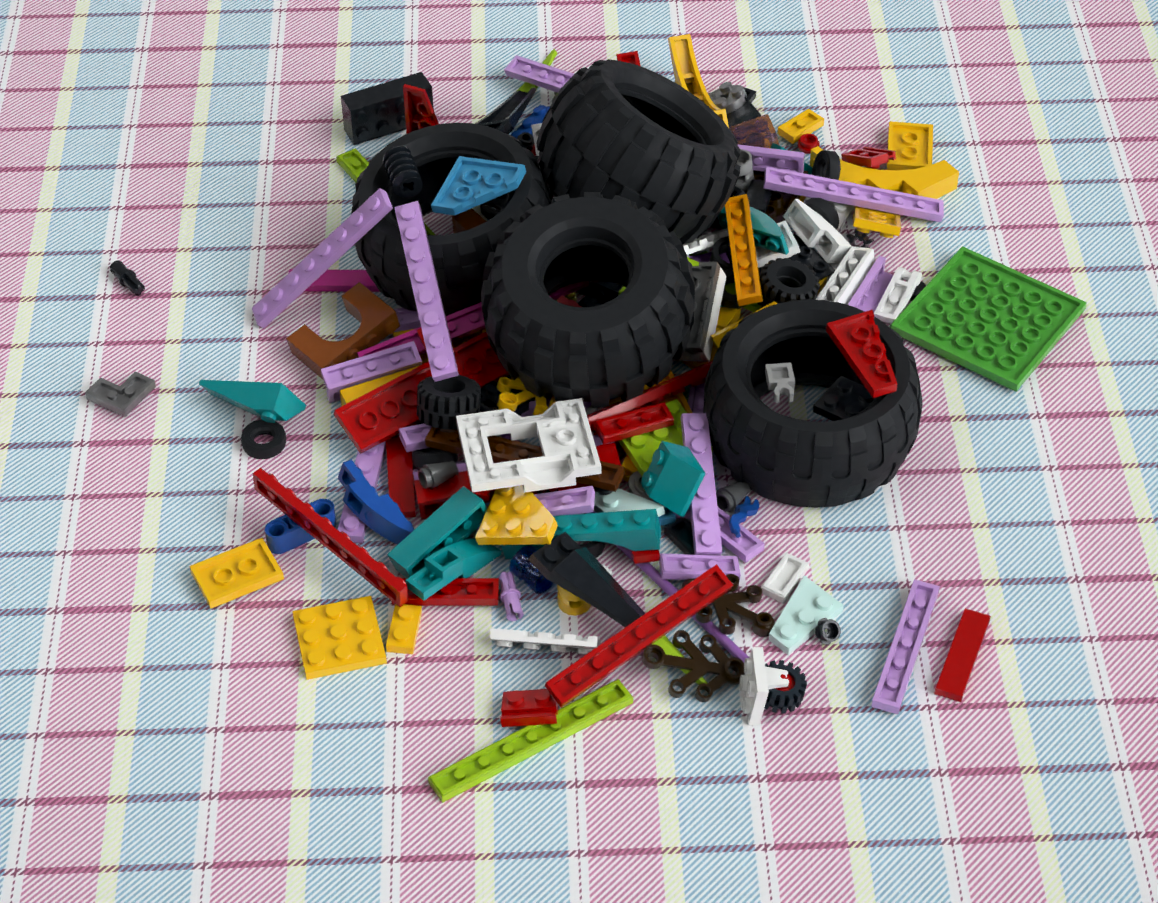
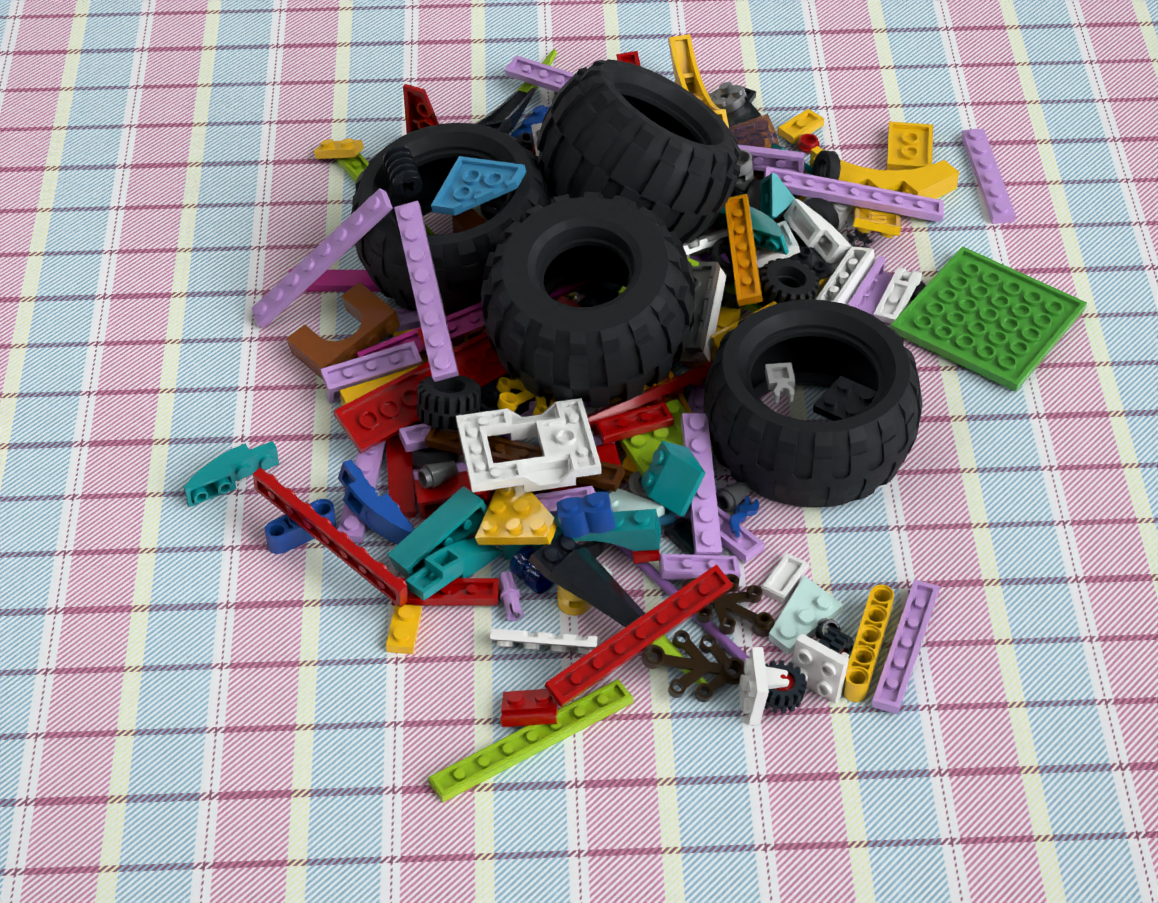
(121, 398): flat silver plate -> none
(127, 277): black axle -> none
(221, 473): none -> teal slope
(236, 572): yellow plate -> none
(264, 399): teal wedge -> none
(266, 450): black tyre -> none
(338, 149): none -> yellow plate
(339, 637): yellow plate -> none
(379, 108): black brick -> none
(586, 515): none -> blue brick
(774, 196): none -> teal slope
(824, 662): none -> white plate
(862, 348): red wing -> none
(868, 643): none -> yellow beam
(869, 157): red plate -> none
(962, 655): red tile -> none
(988, 176): none -> lavender plate

